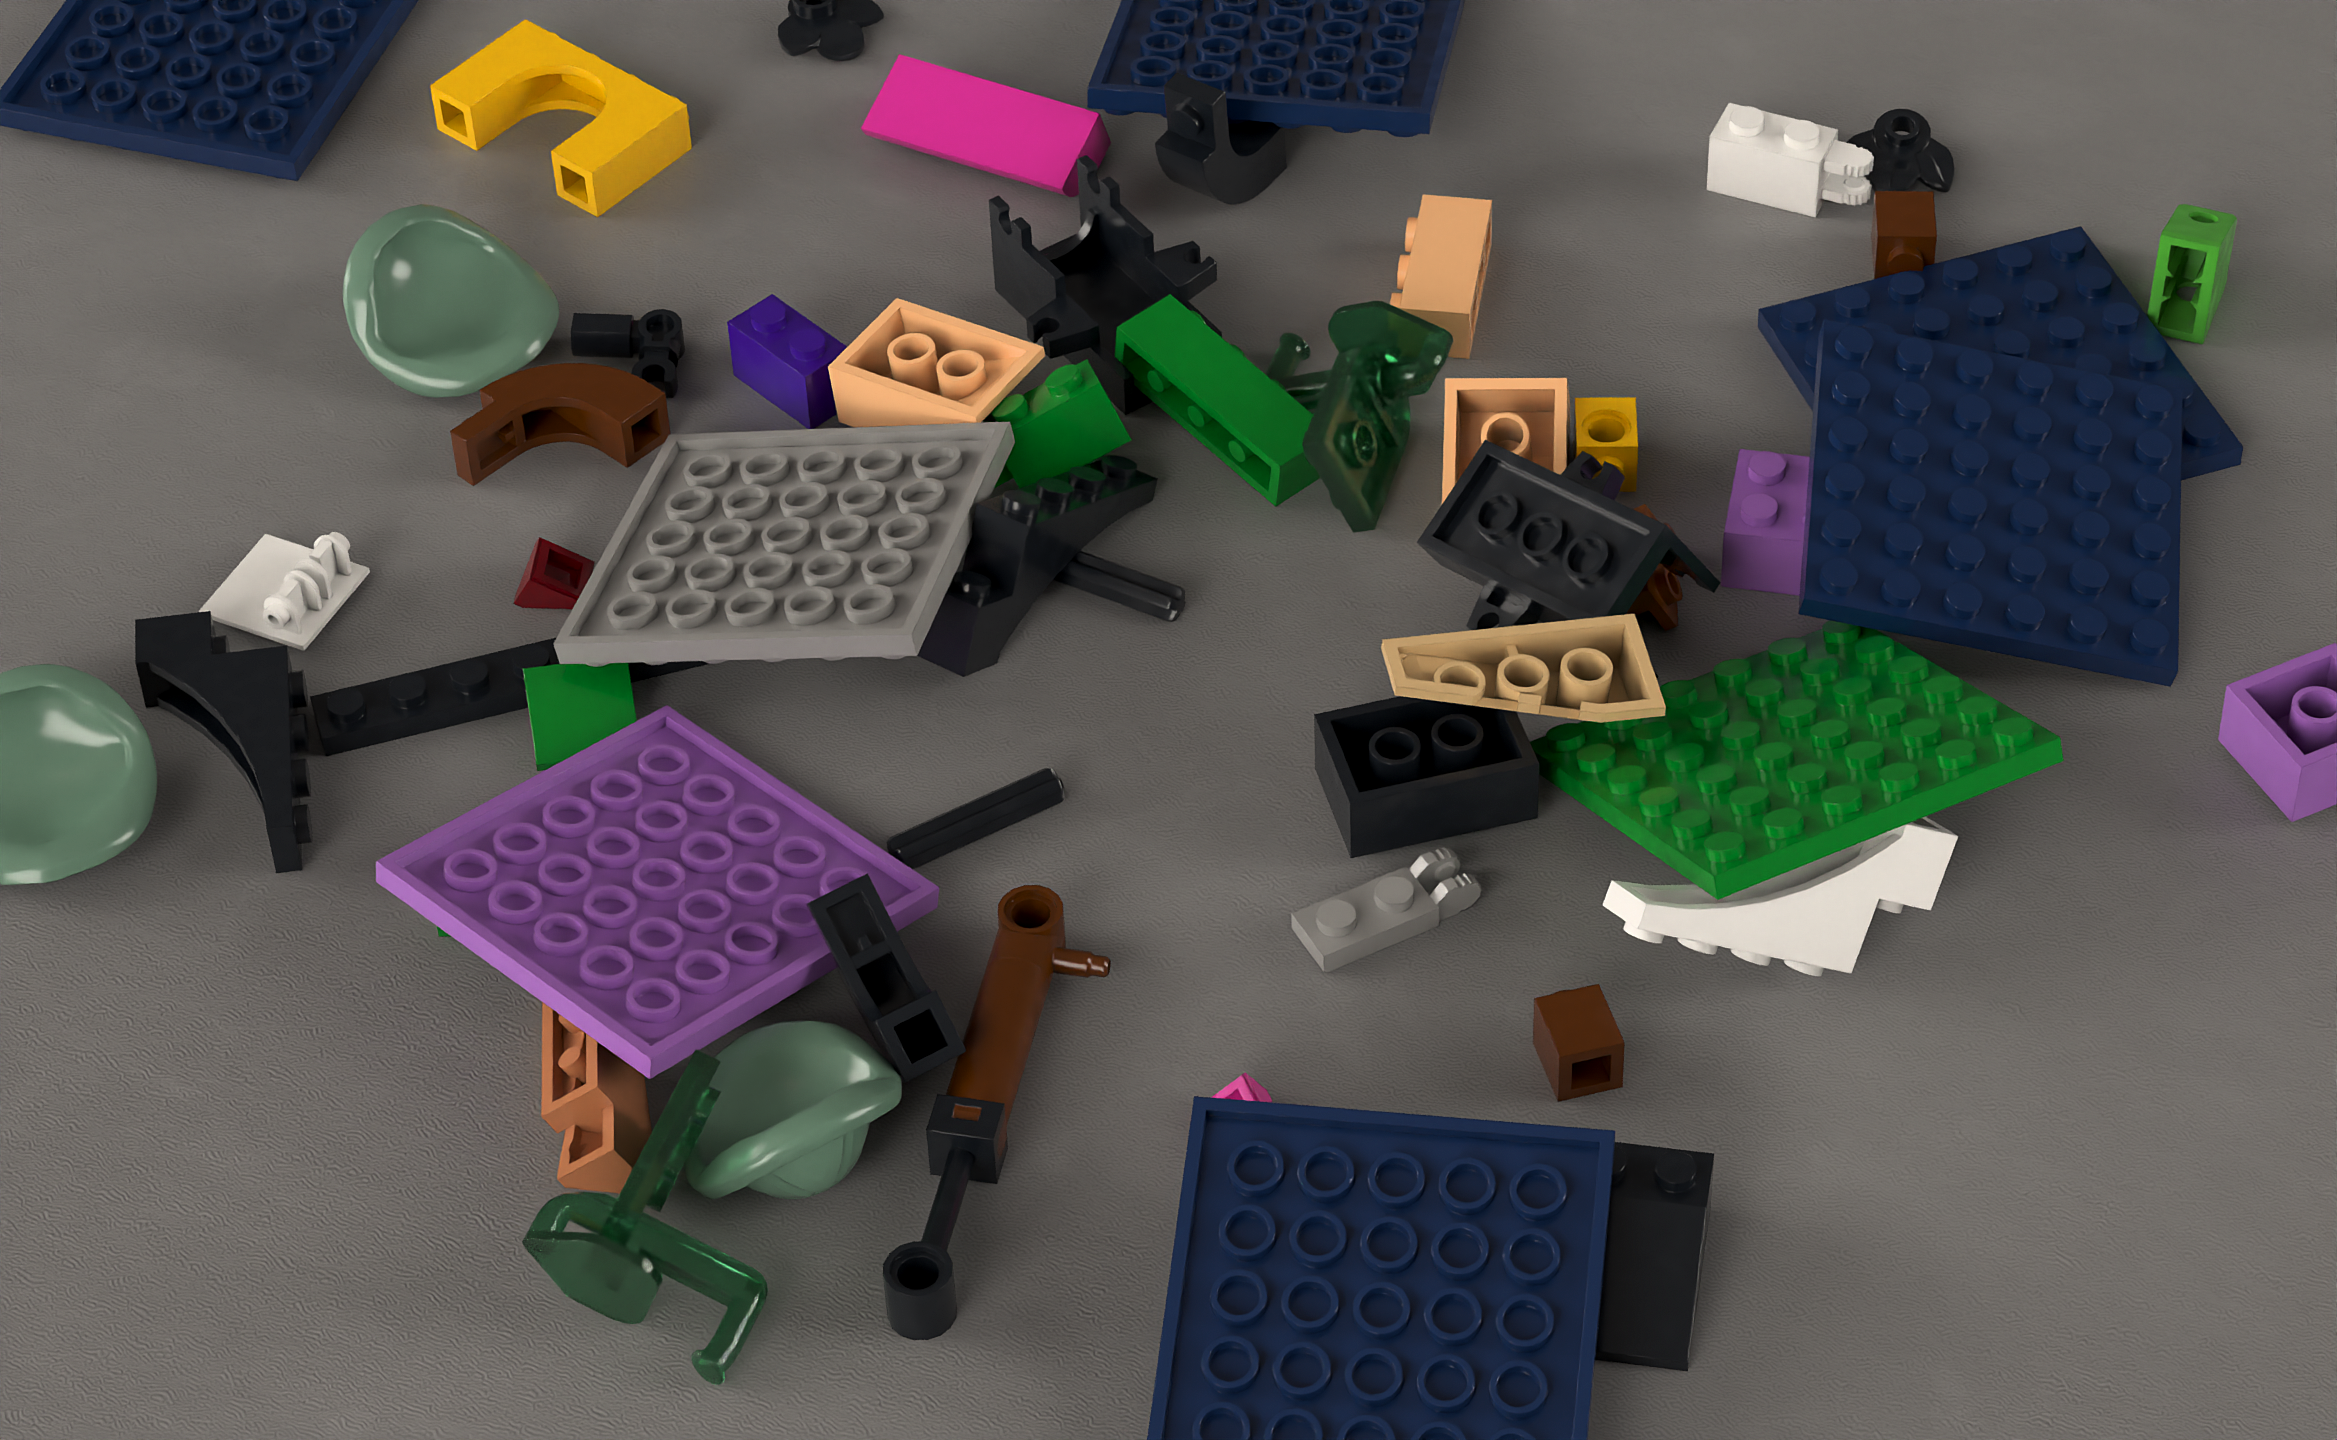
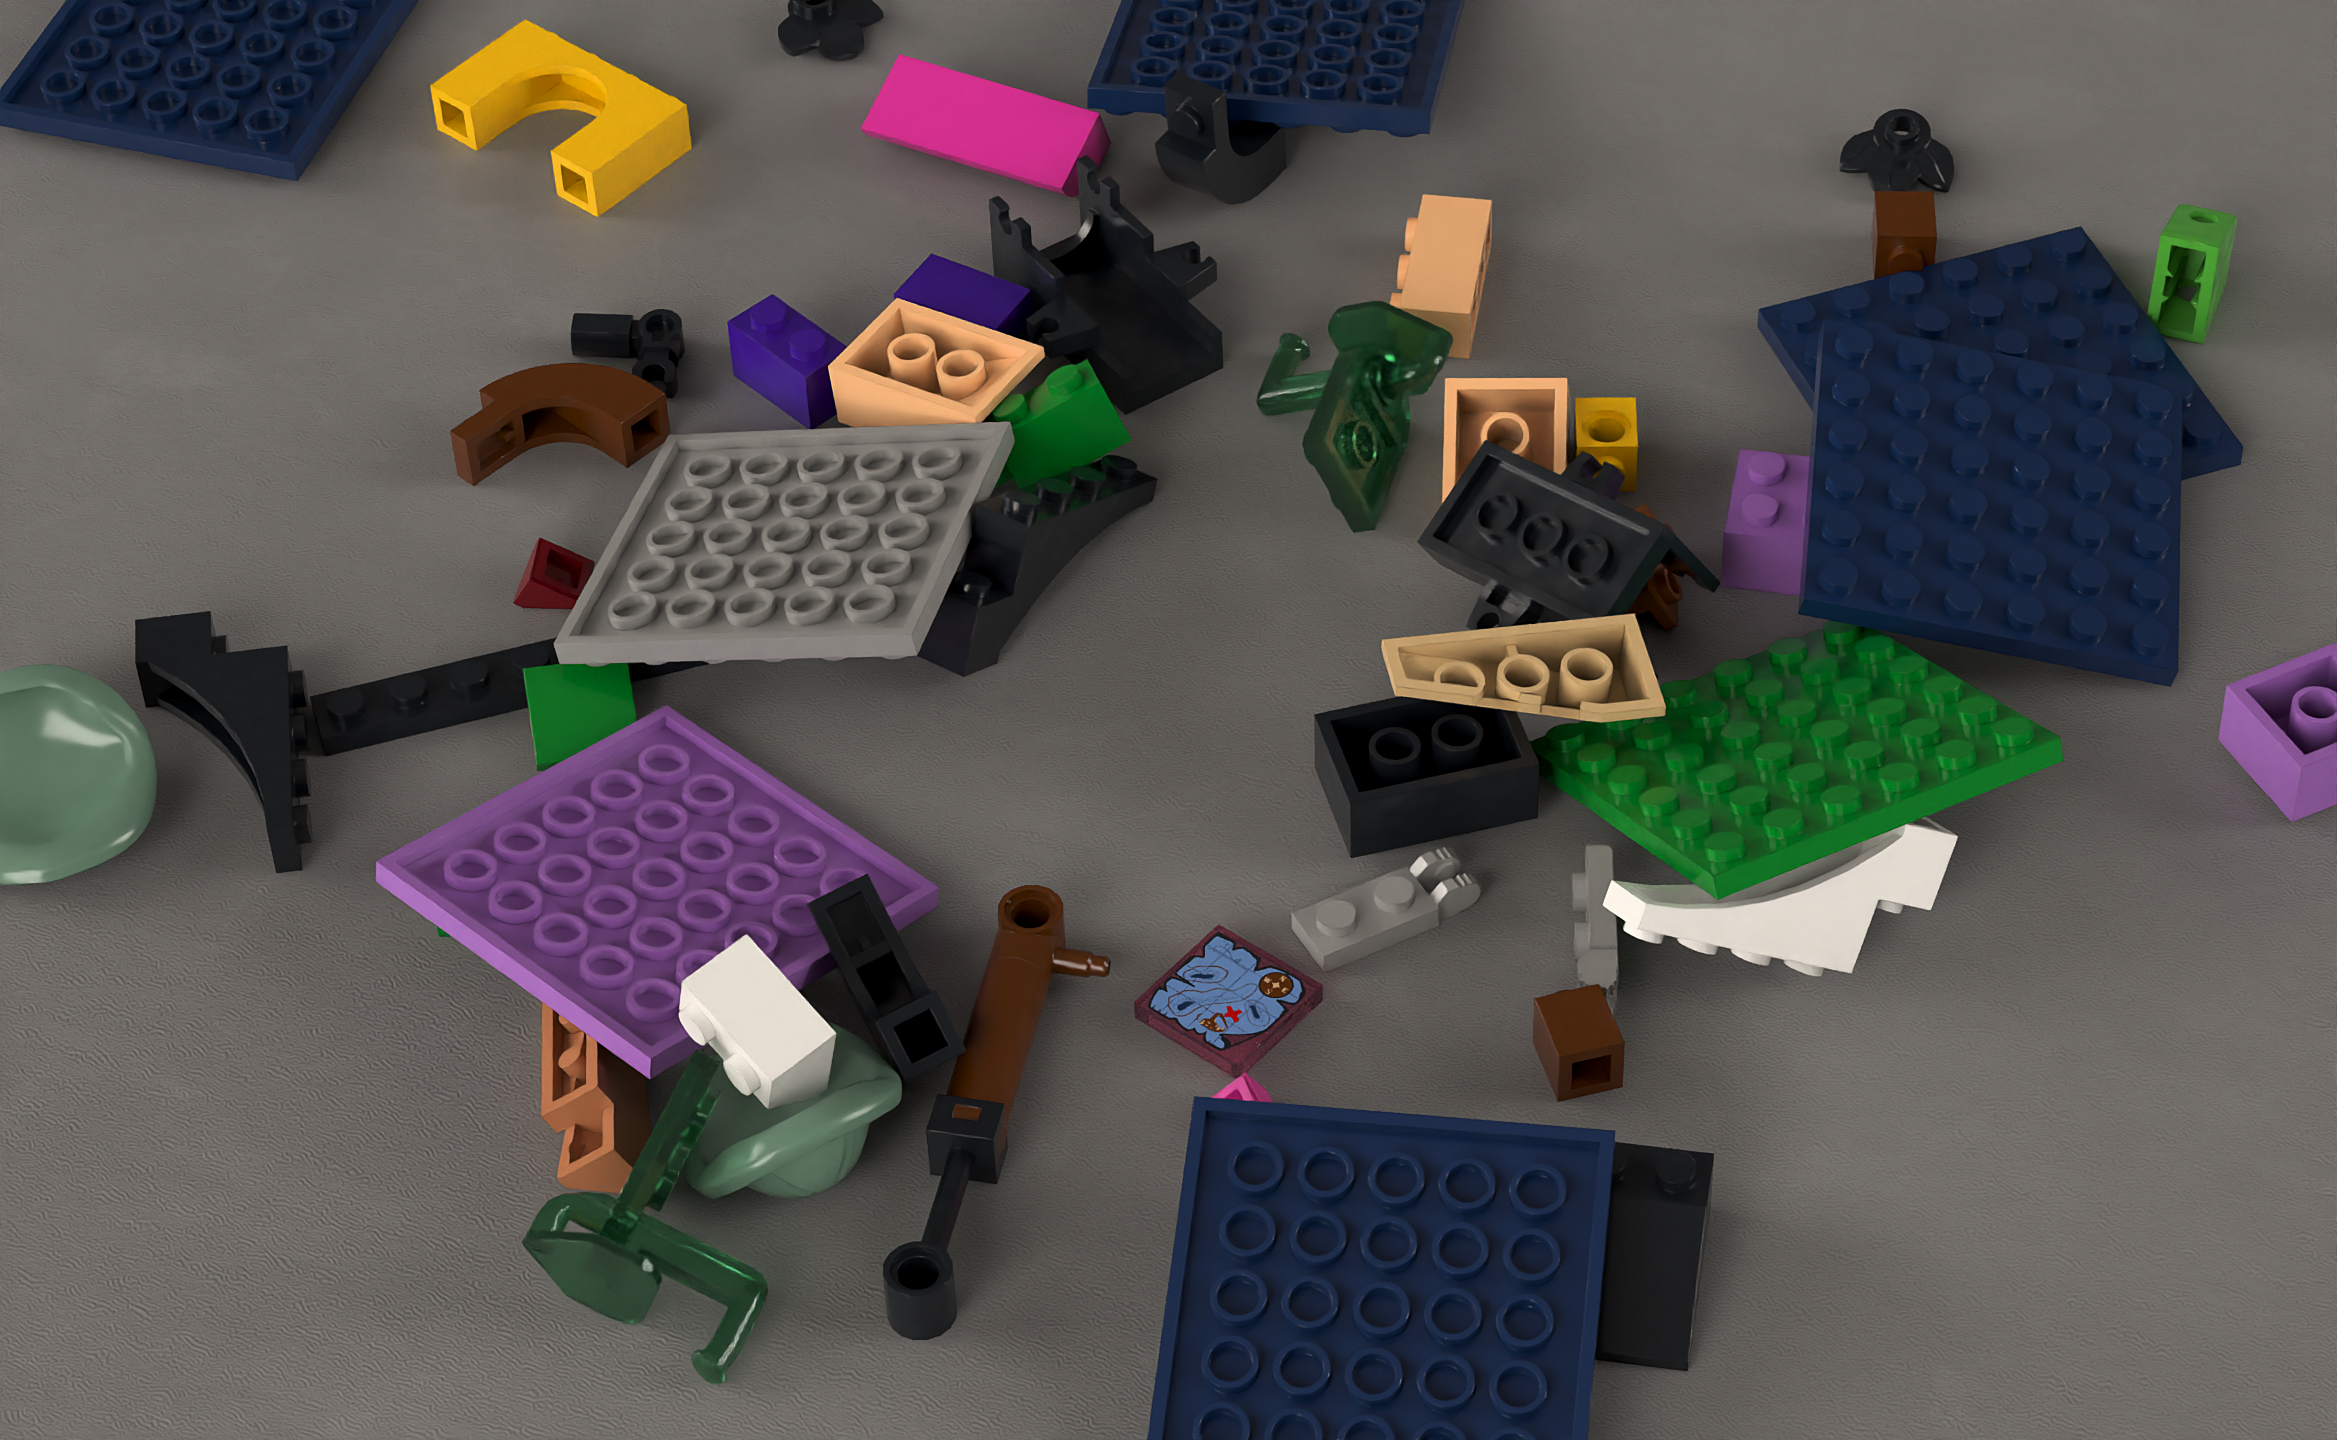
(287, 589): white hinge -> none
(444, 302): sand green piece -> none
(758, 1026): none -> white slope
(969, 295): none -> dark purple brick
(977, 818): black axle -> none
(1123, 586): black axle -> none
(1218, 397): green brick -> none
(1228, 1001): none -> tile
(1596, 937): none -> light grey hinge
(1785, 162): white hinge -> none

